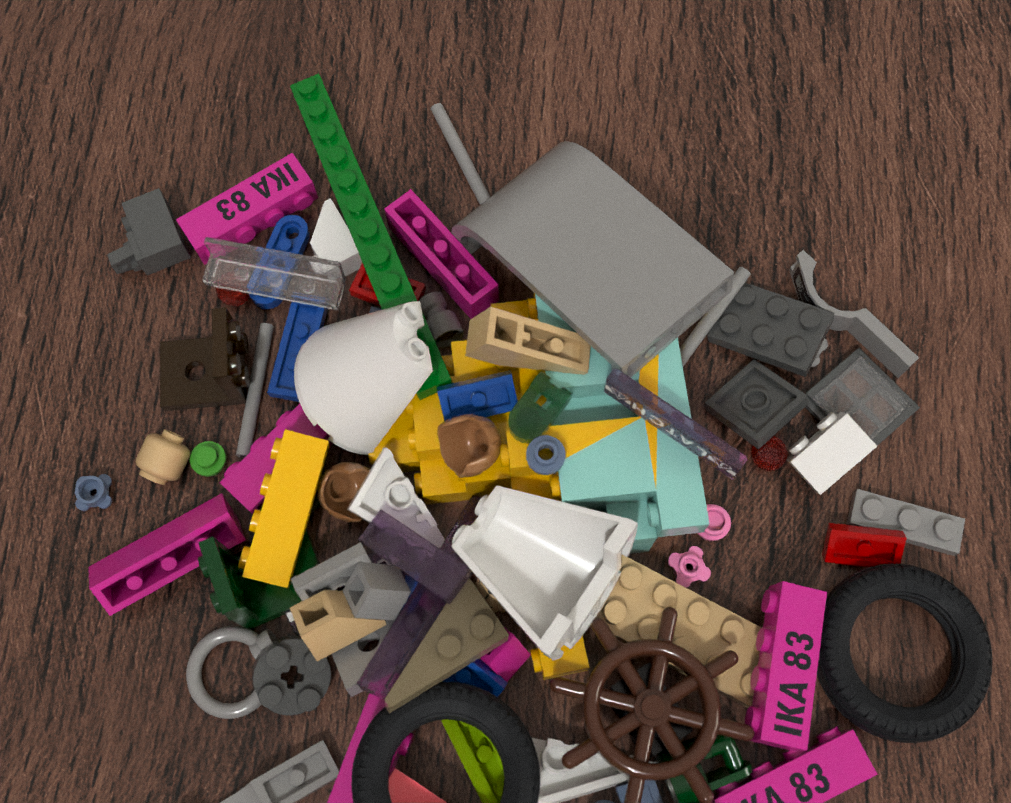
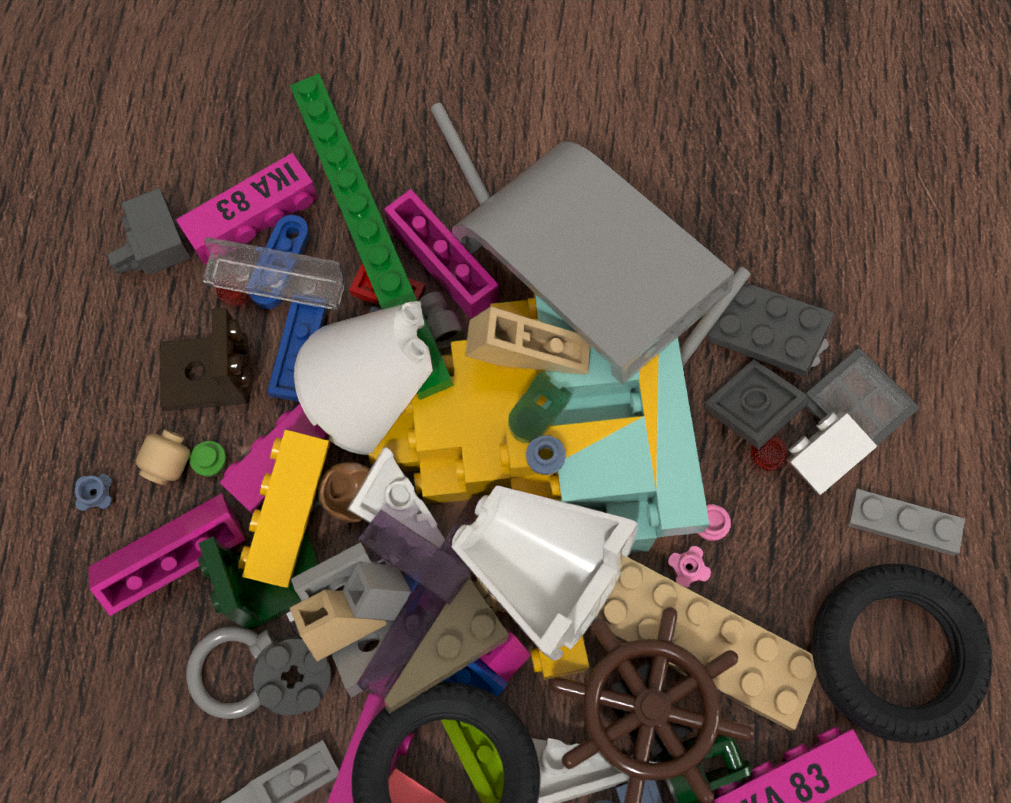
(255, 390): light grey piece -> none
(333, 239): white slope -> none
(469, 444): medium nougat hair -> none
(478, 396): blue plate -> none
(674, 423): clear purple tile -> none
(786, 666): dark pink brick -> none
(859, 323): light grey piece -> none
(863, 545): red plate -> none

